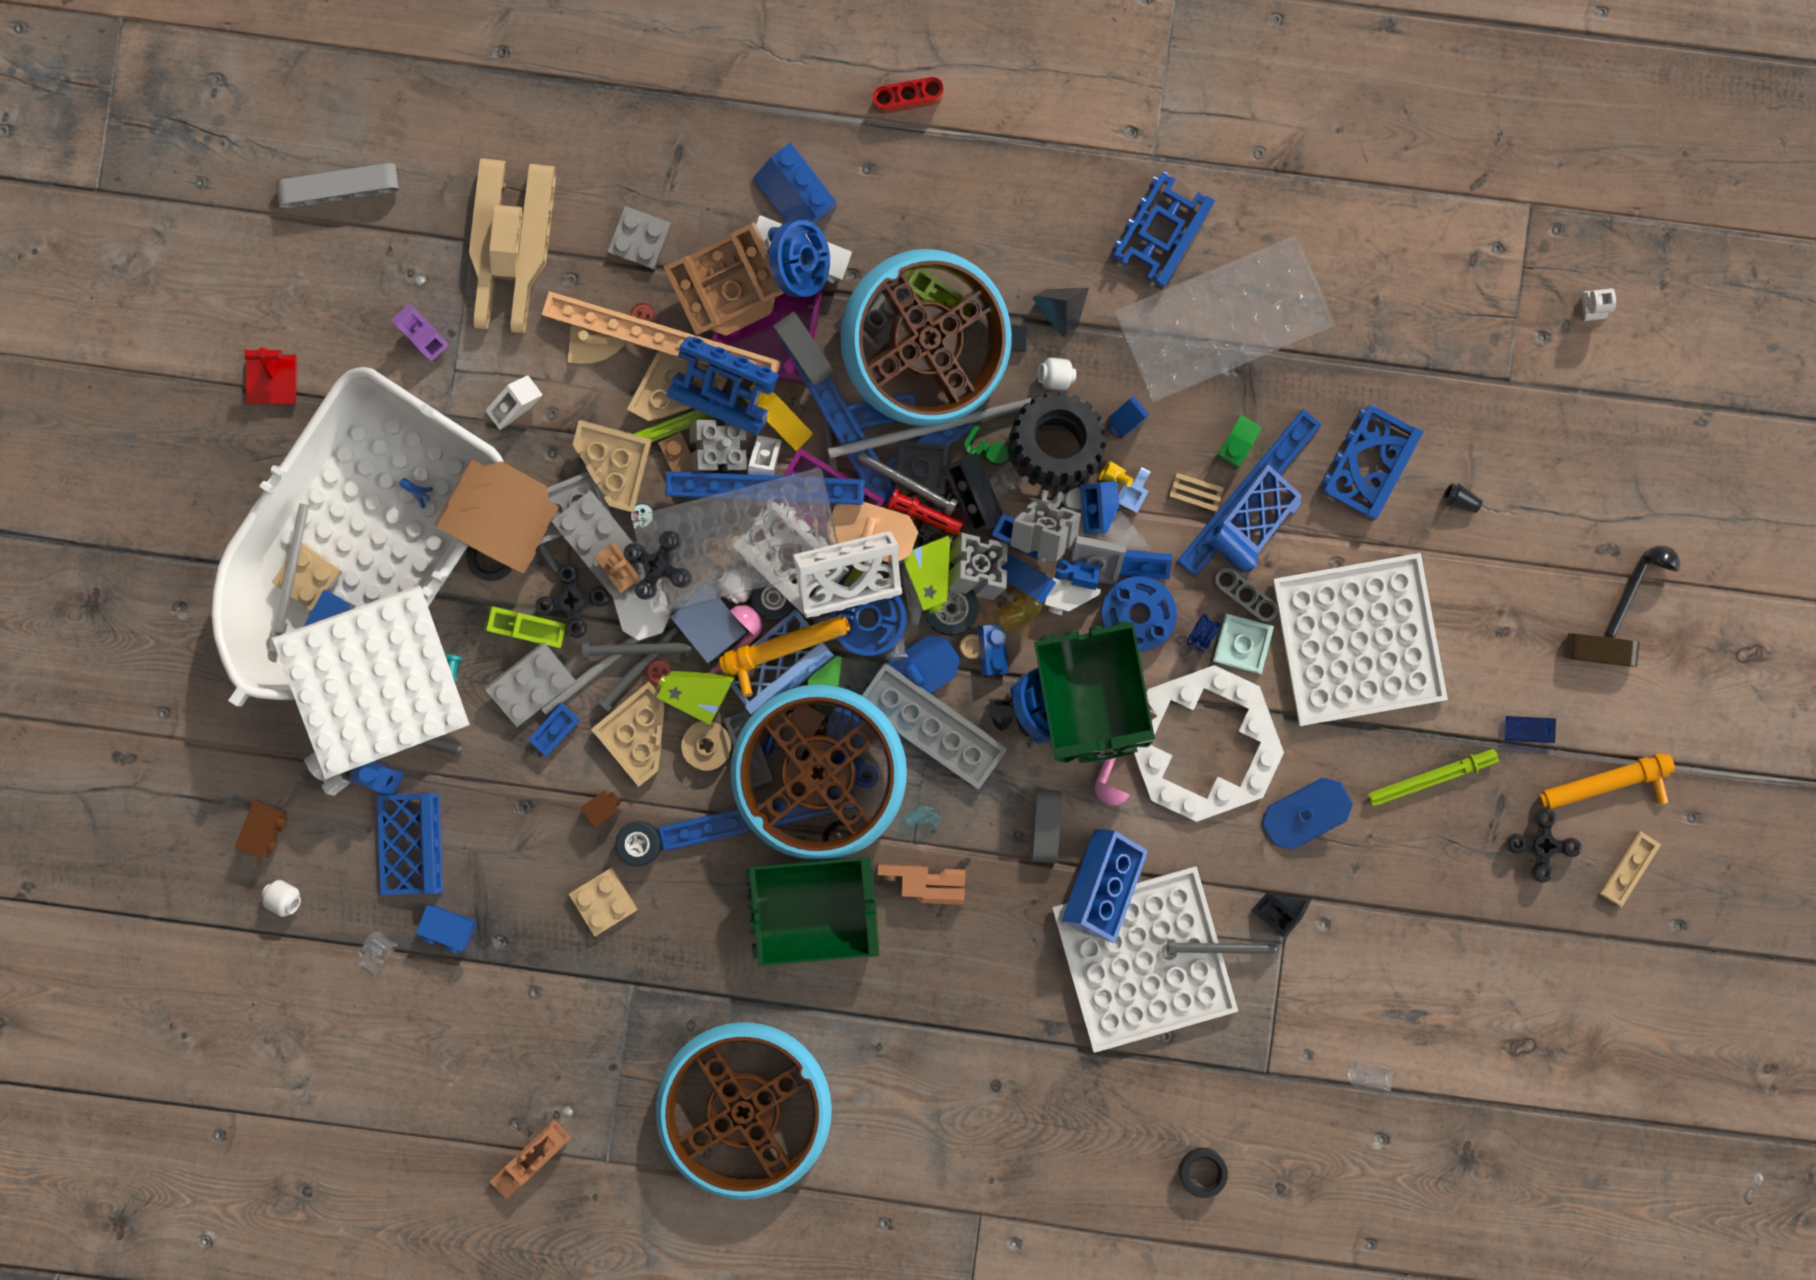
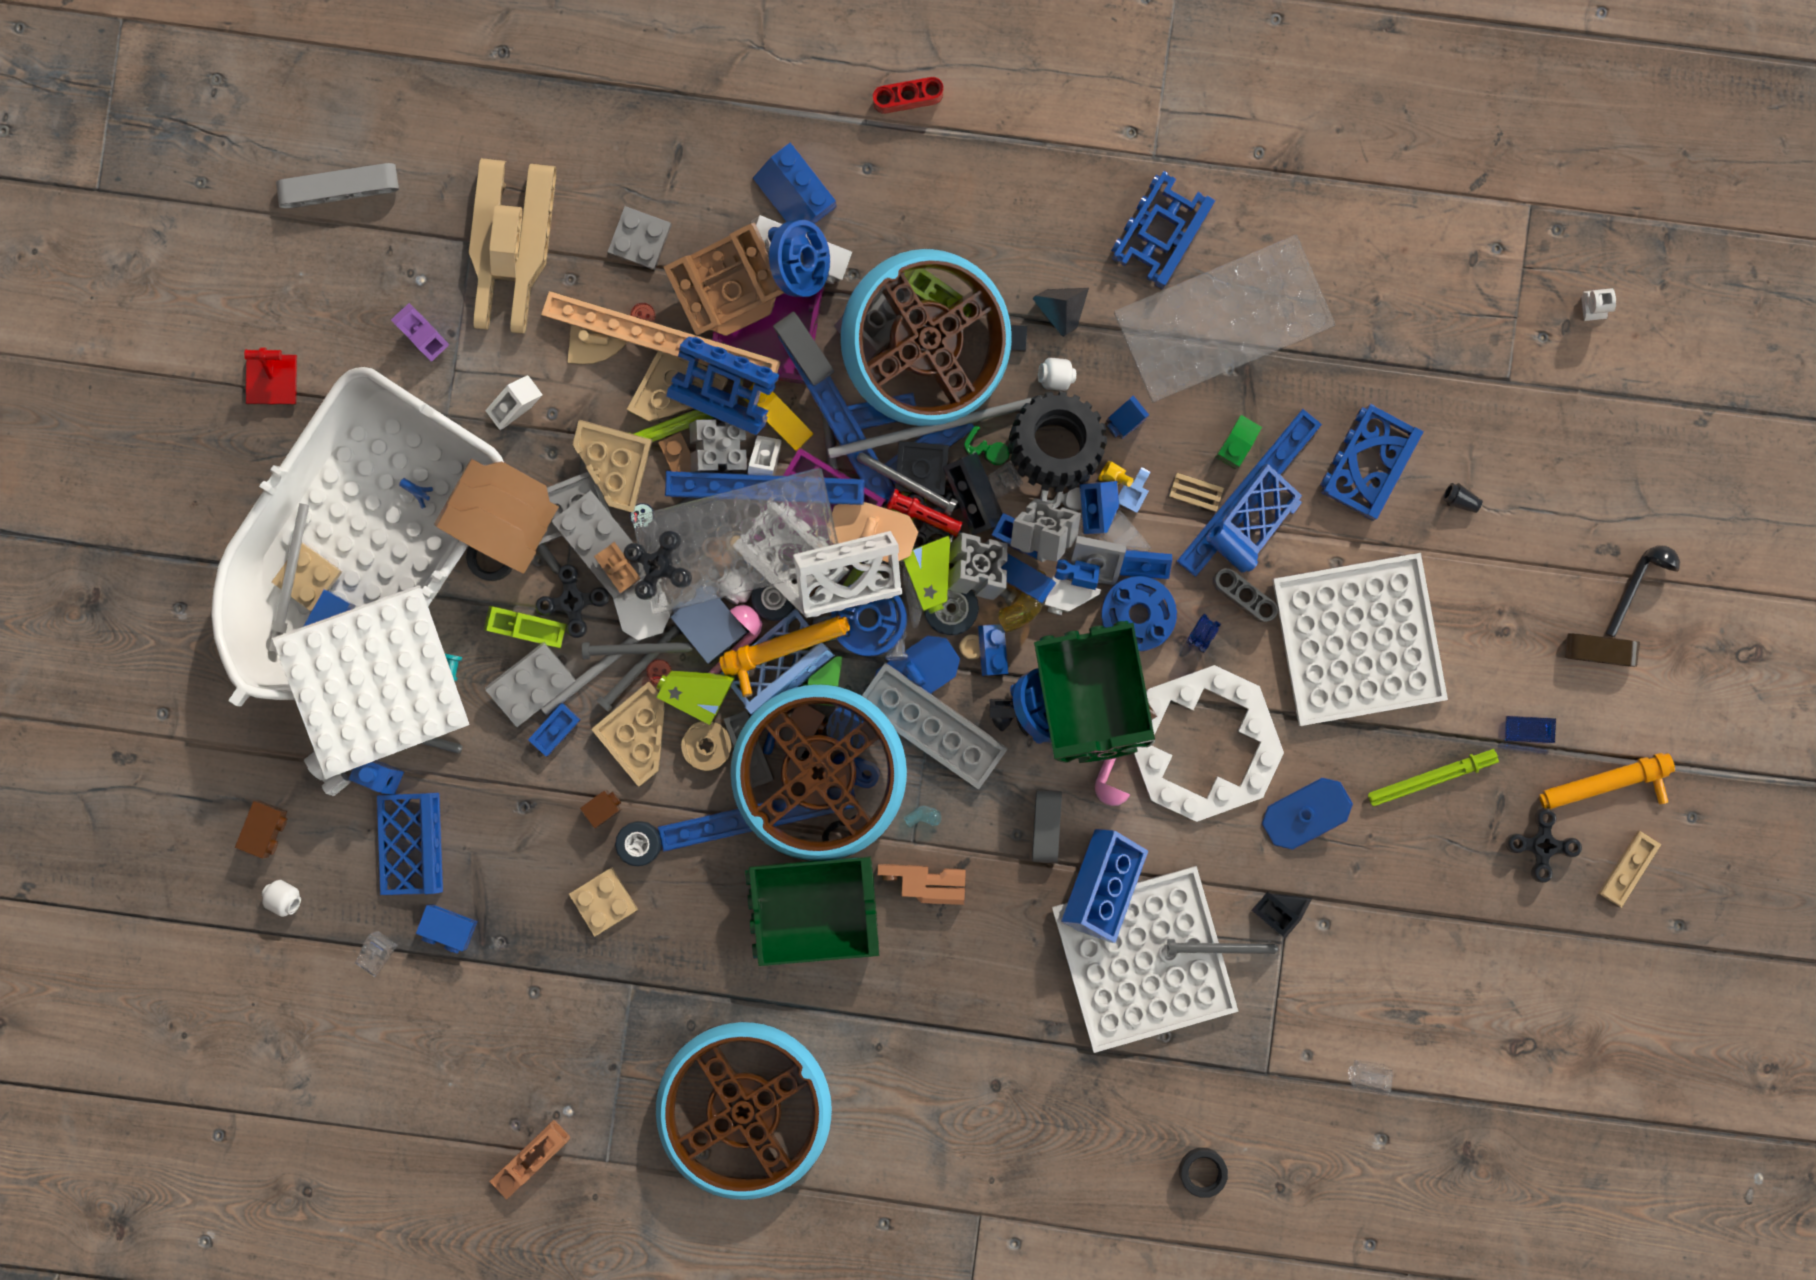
(1243, 643): light aqua tile -> none

